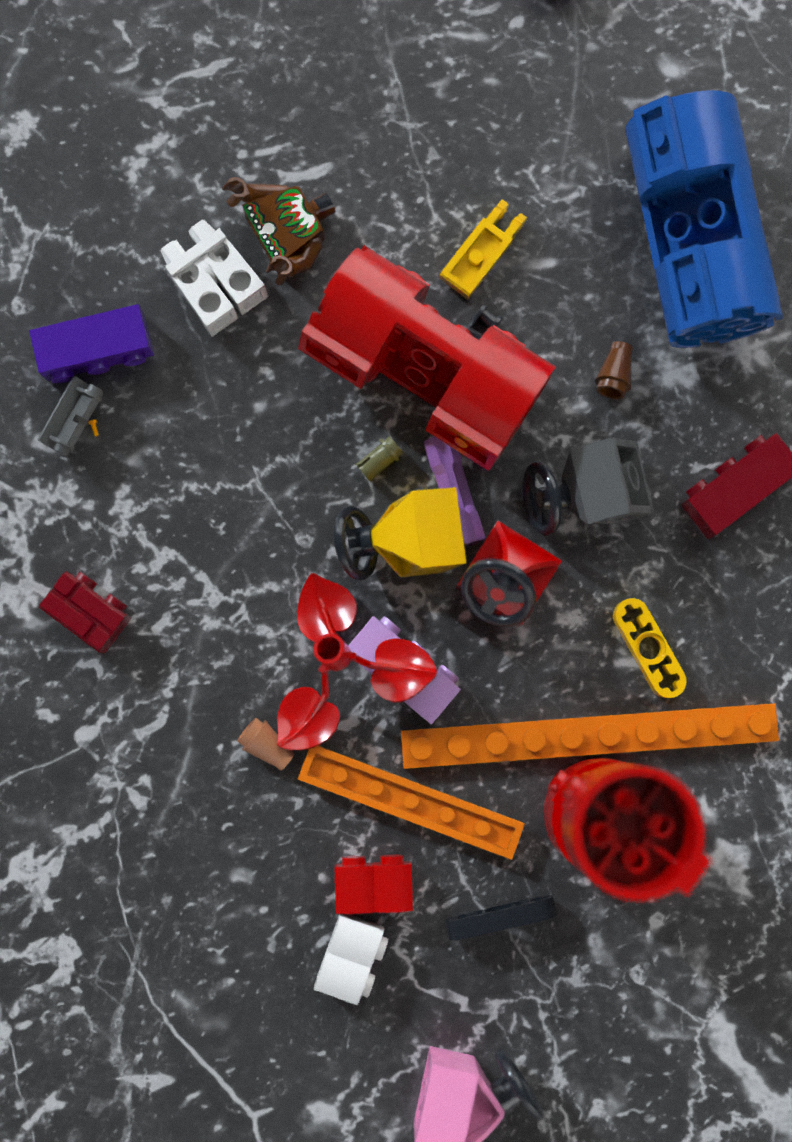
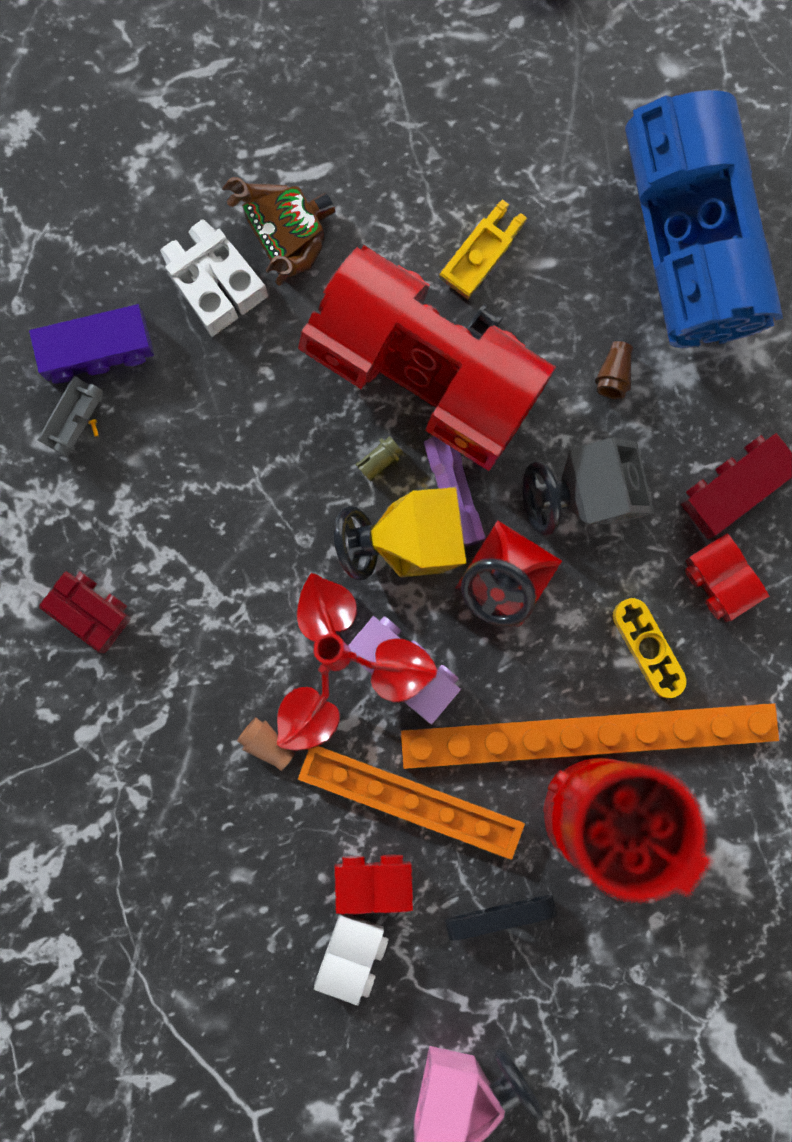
(725, 578): none -> red brick

